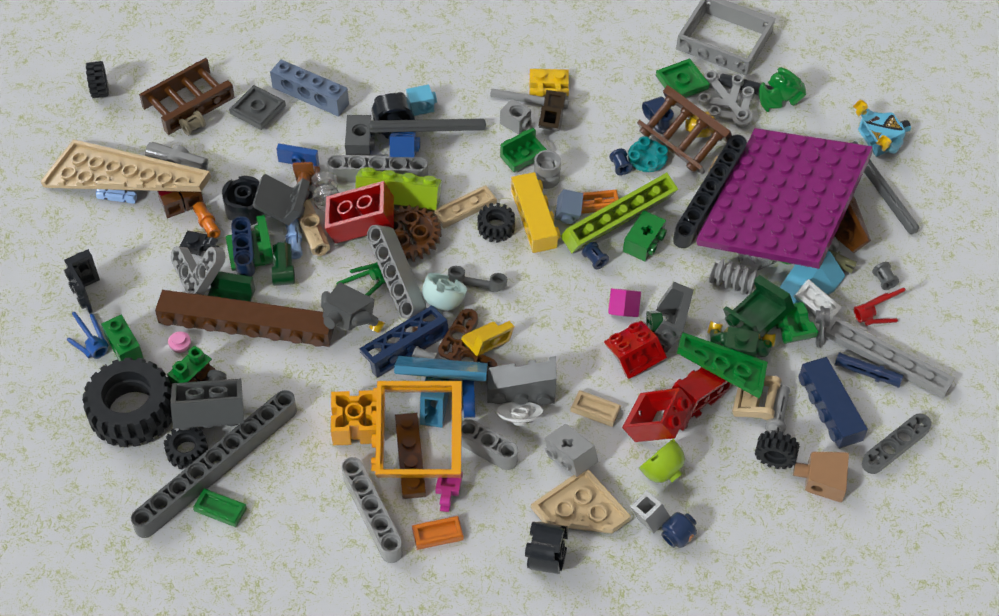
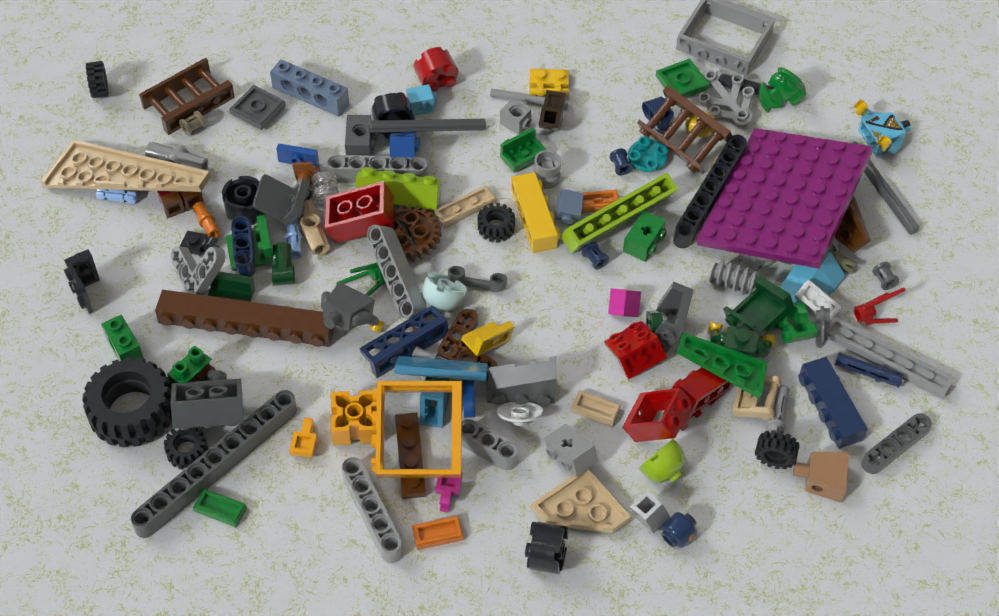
(95, 346): blue plant -> none
(179, 342): bright pink plate -> none
(304, 442): none -> light orange plate
(436, 69): none -> red brick

